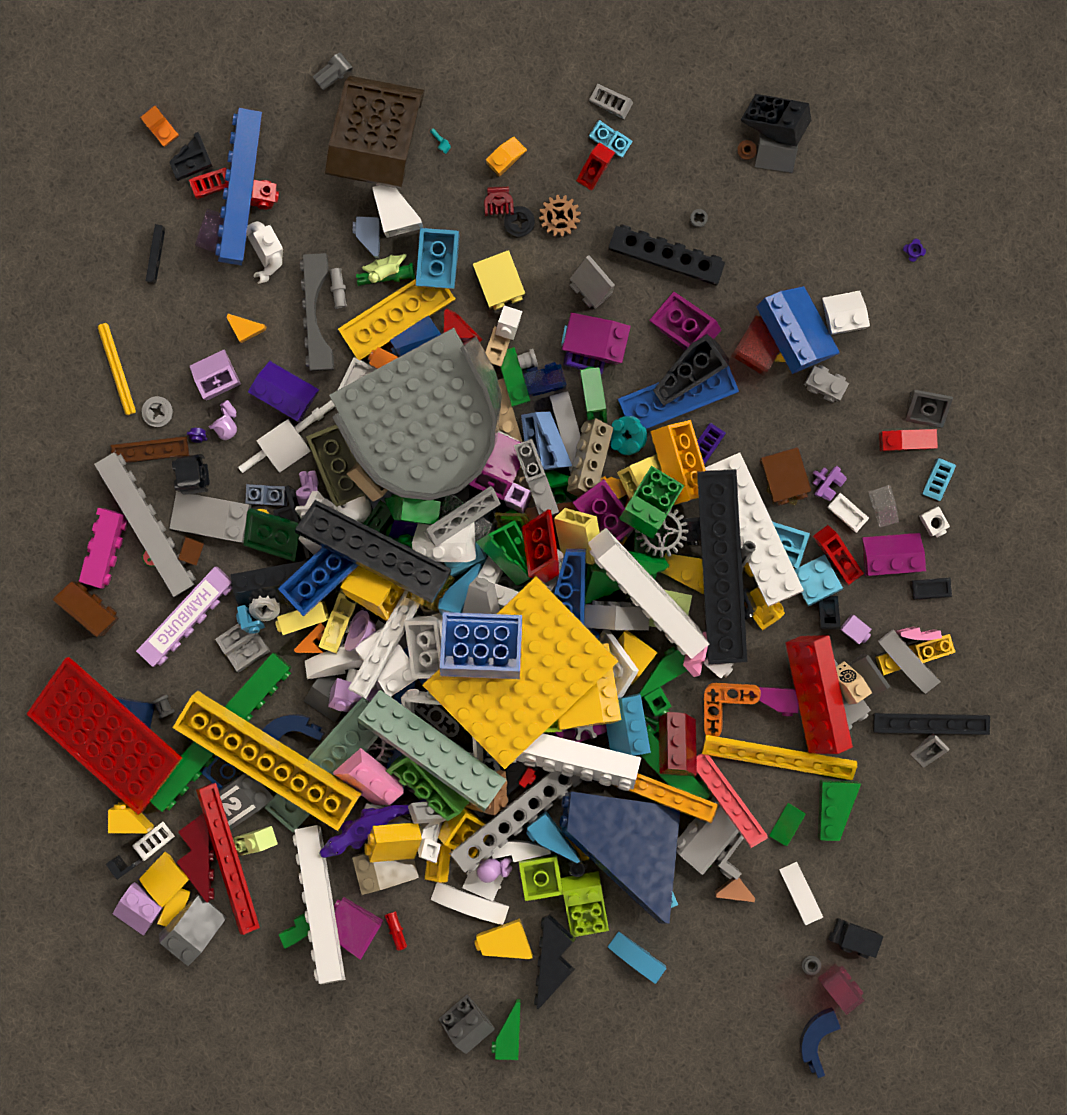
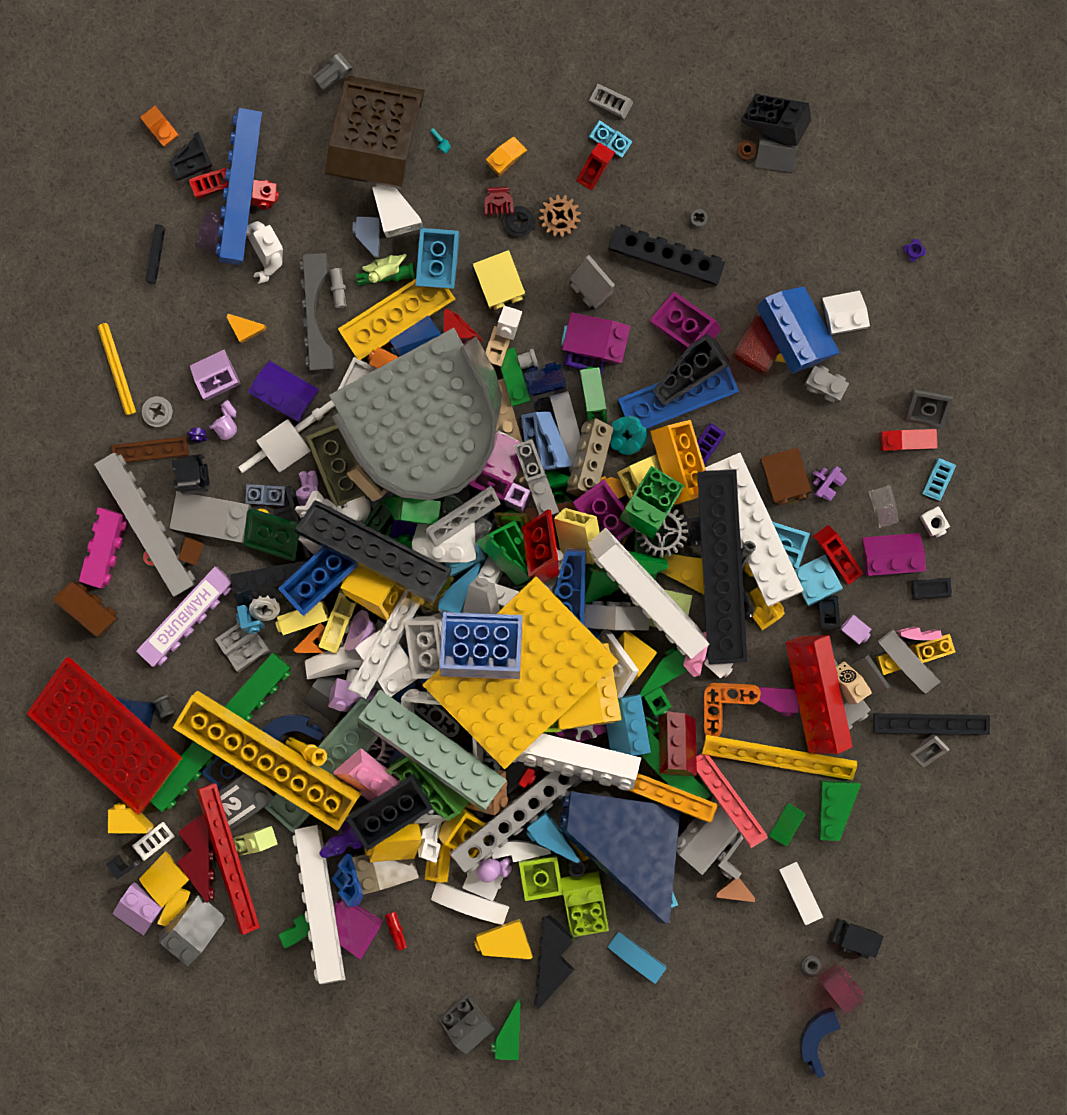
(309, 752): none -> yellow pin
(348, 882): none -> blue slope
(389, 812): none -> black slope
(848, 512): white plate -> none

